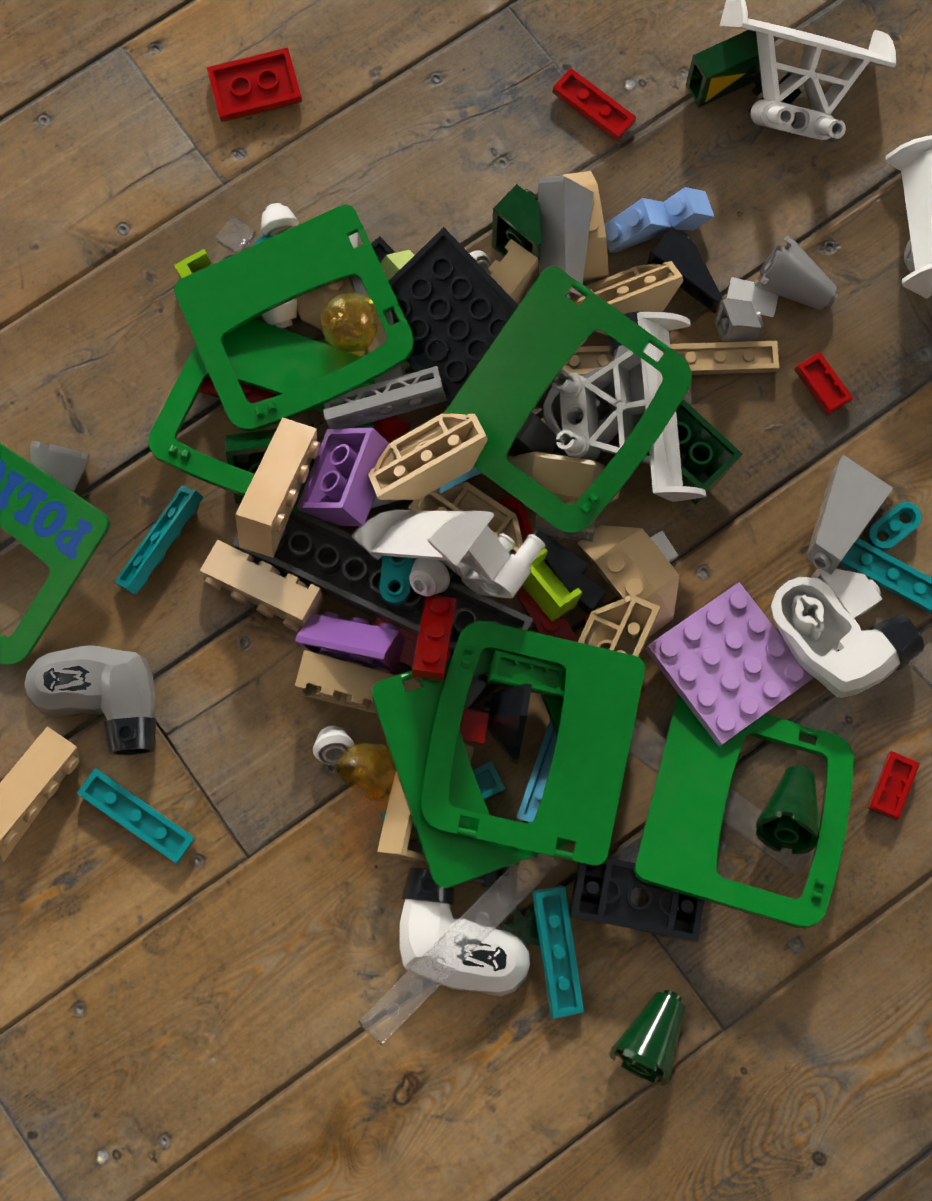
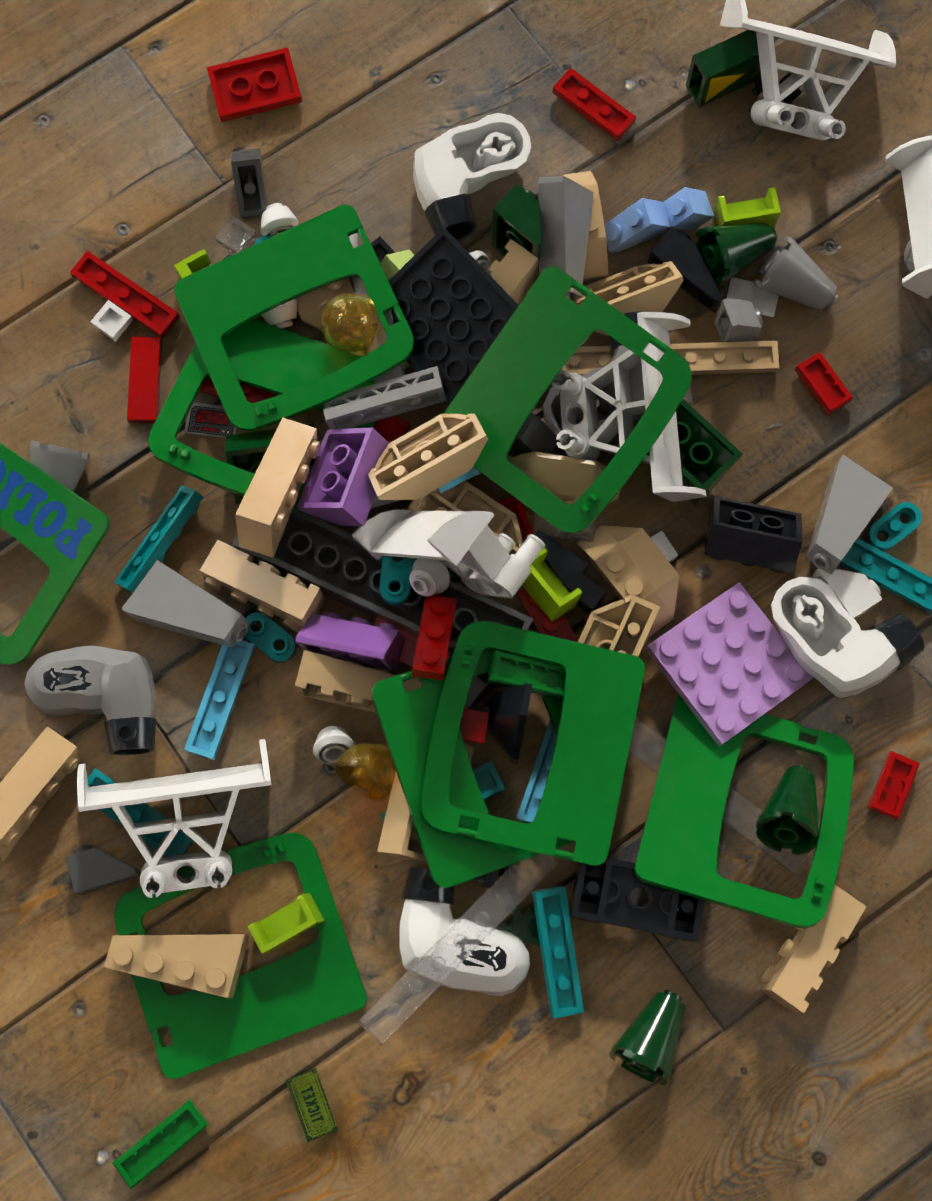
(97, 869): none -> dark grey slope
(111, 321): none -> white plate
(125, 294): none -> red plate
(144, 379): none -> red tile
(158, 873): none -> white piece
(160, 1143): none -> green plate
(182, 607): none -> light grey slope
(188, 961): none -> tan wedge
(209, 421): none -> sticker
(219, 699): none -> medium azure plate
(249, 182): none -> dark grey slope
(267, 1002): none -> green door
(269, 636): none -> teal plate
(286, 923): none -> lime panel
(312, 1105): none -> clear green tile
(464, 163): none -> white piece
(734, 247): none -> dark green cone
(748, 212): none -> lime panel
(754, 535): none -> black slope
(810, 952): none -> tan wedge

